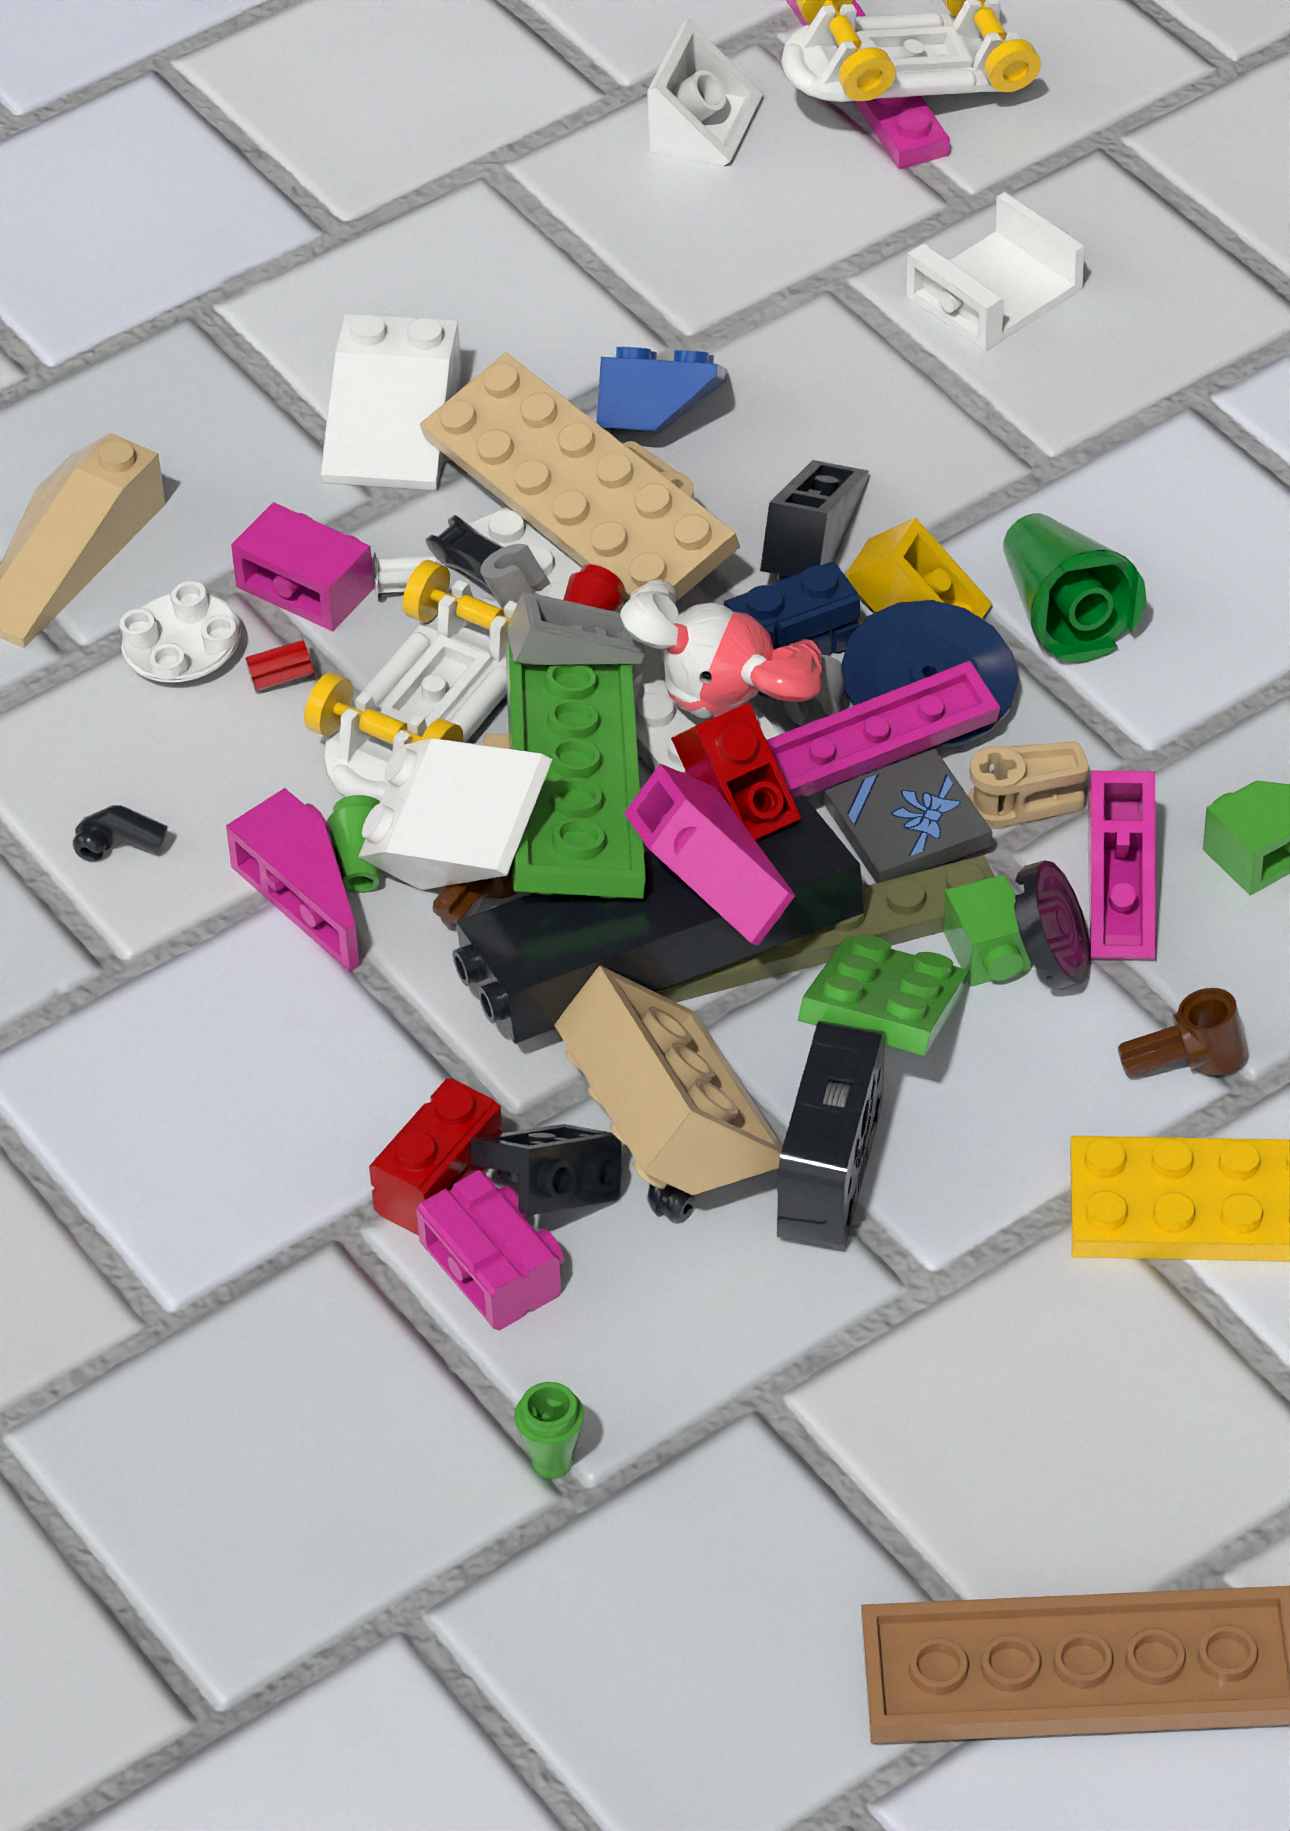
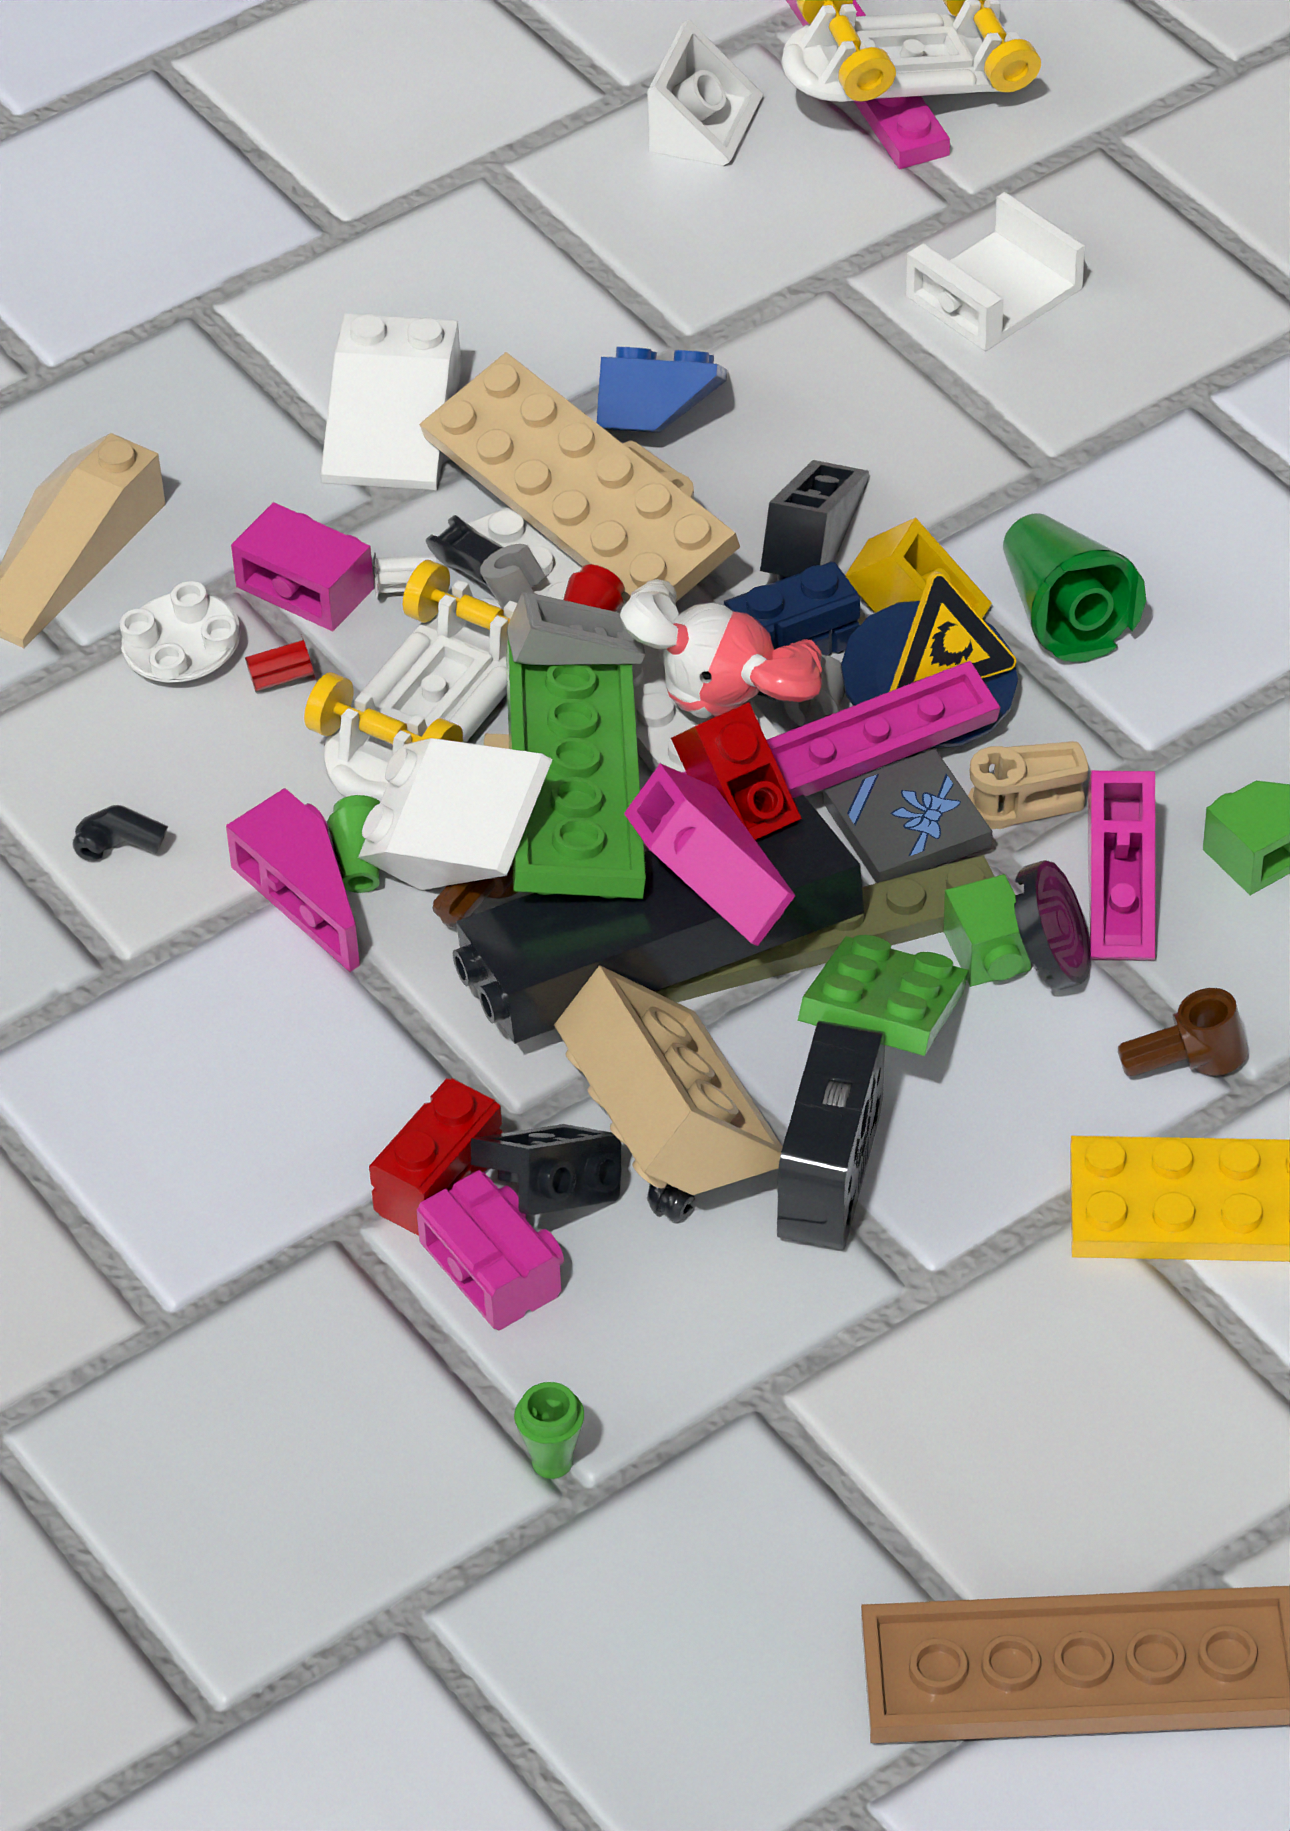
(949, 634): none -> black piece

